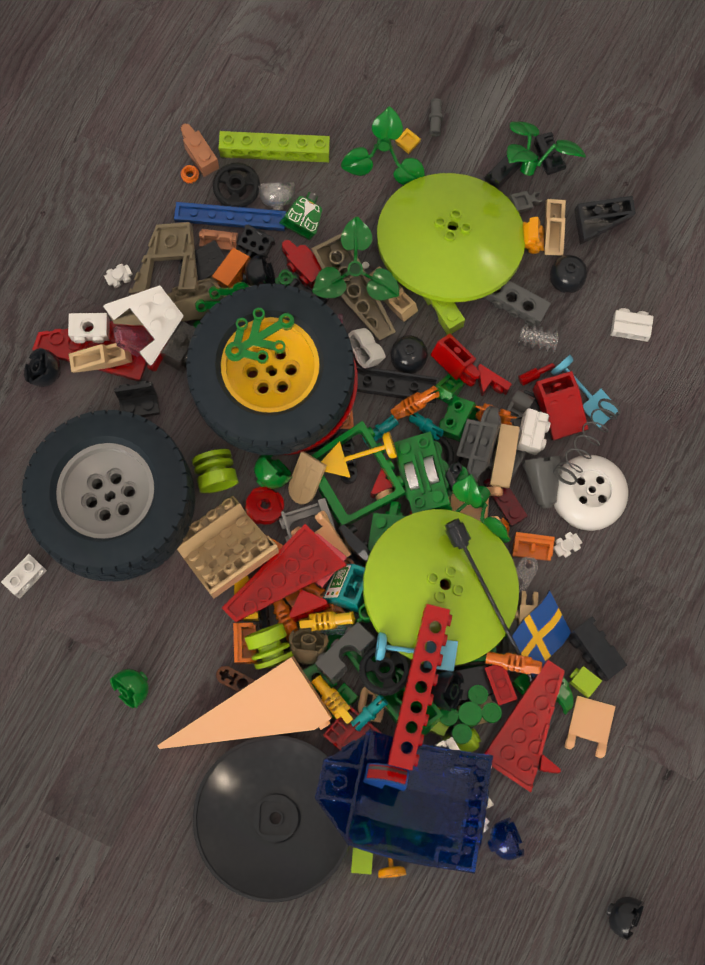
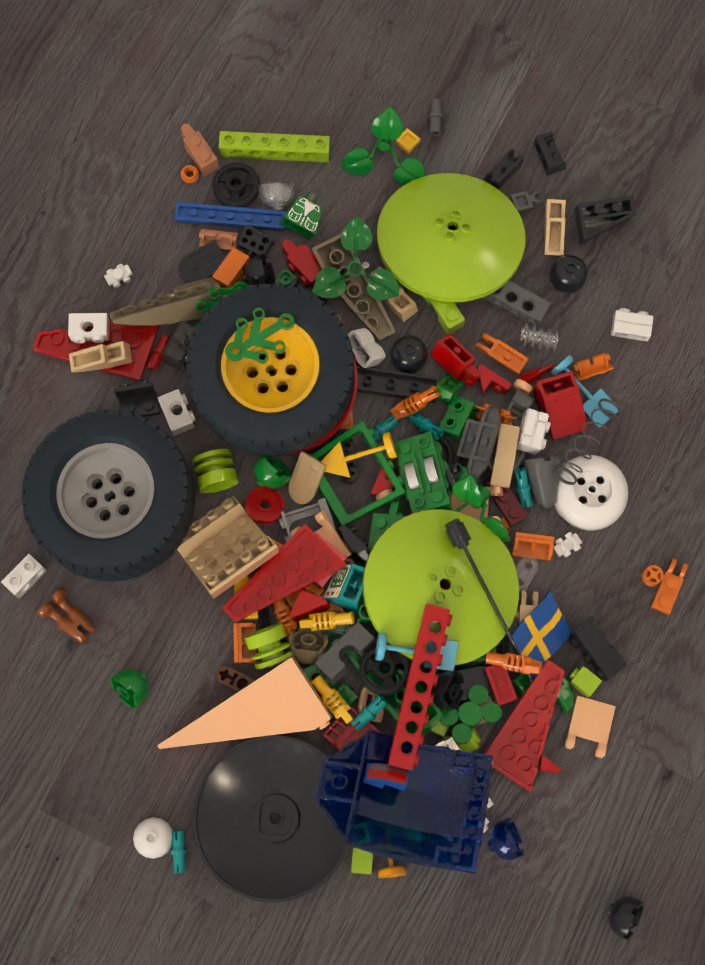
(43, 368): black cylinder -> none
(70, 623): none -> dark orange piece
(132, 338): clear pink wing -> none
(153, 837): none -> white cylinder
(155, 313): white wing -> none
(170, 242): dark tan wing -> none
(177, 423): none -> white brick
(178, 852): none -> teal pin
(503, 354): none -> orange hinge
(523, 386): none -> light nougat tile
(523, 487): none -> teal pin
(530, 160): green plant -> none
(533, 235): light orange cylinder -> none
(584, 370): none -> orange hinge
(655, 573): none -> orange wheel
(669, 588): none -> orange hinge

